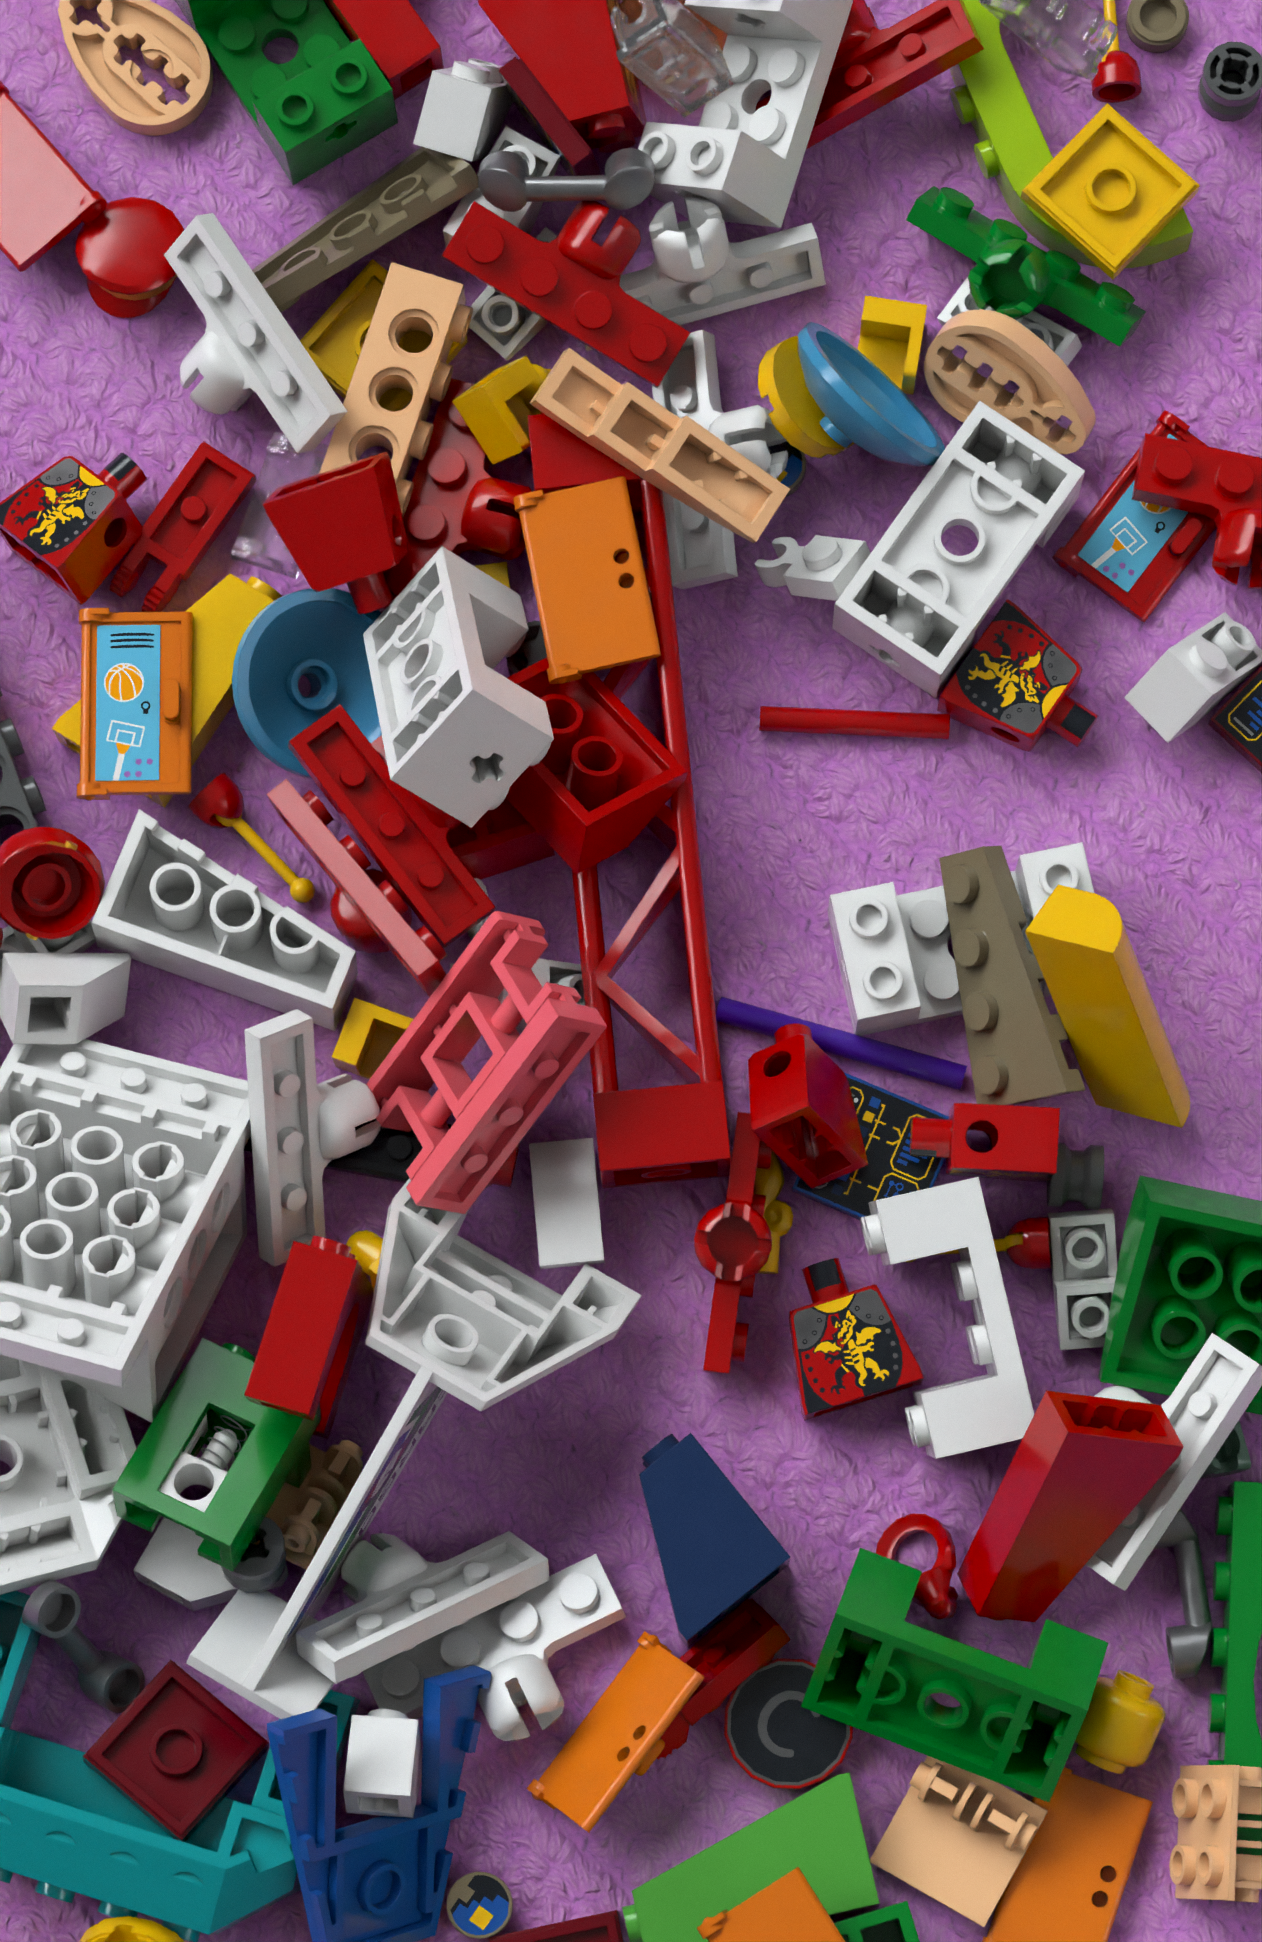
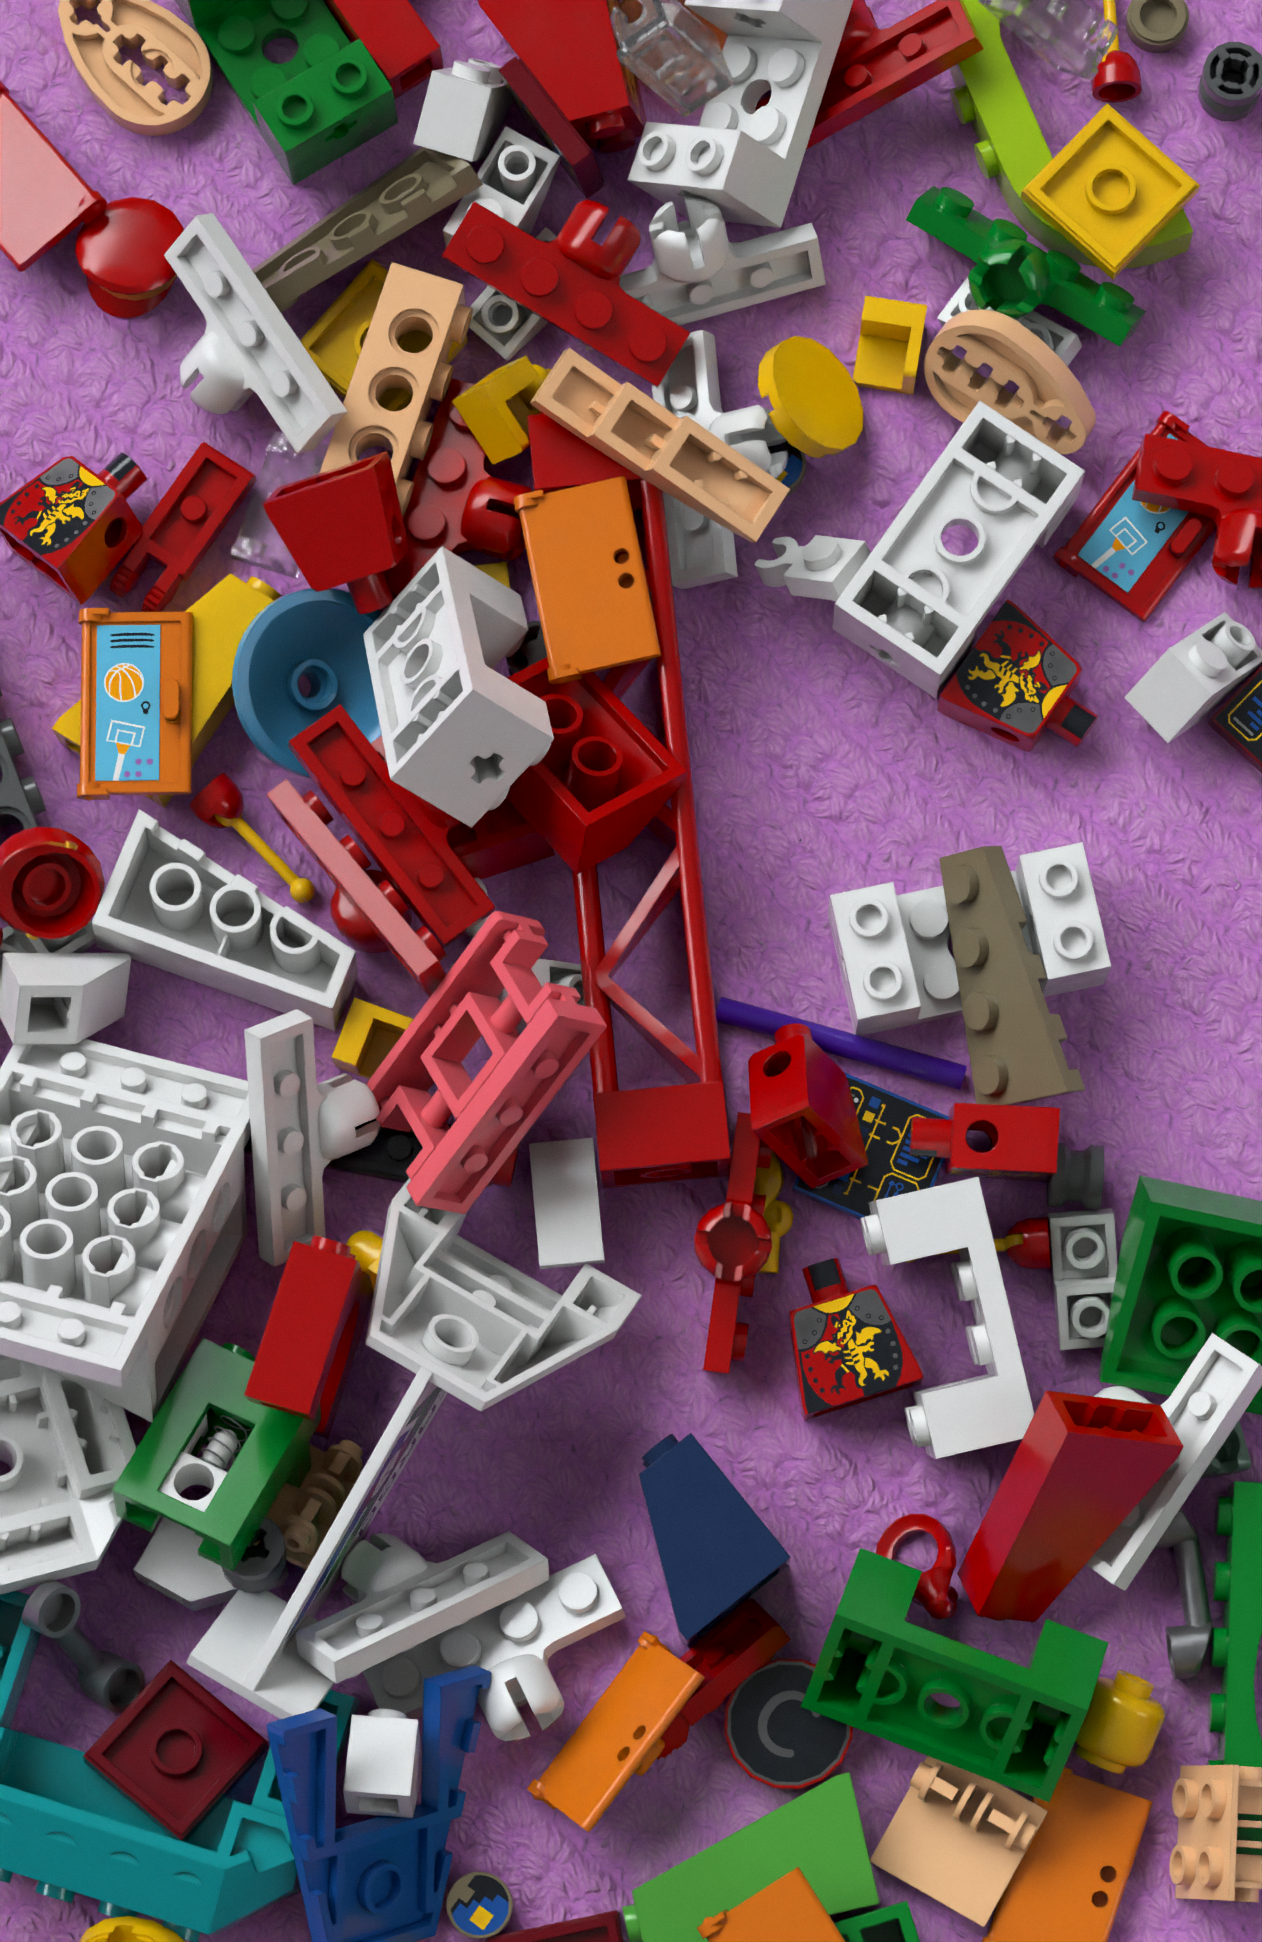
(508, 187): flat silver bar -> none
(854, 722): red bar -> none
(863, 401): dark azure dish -> none
(1107, 1007): yellow brick -> none

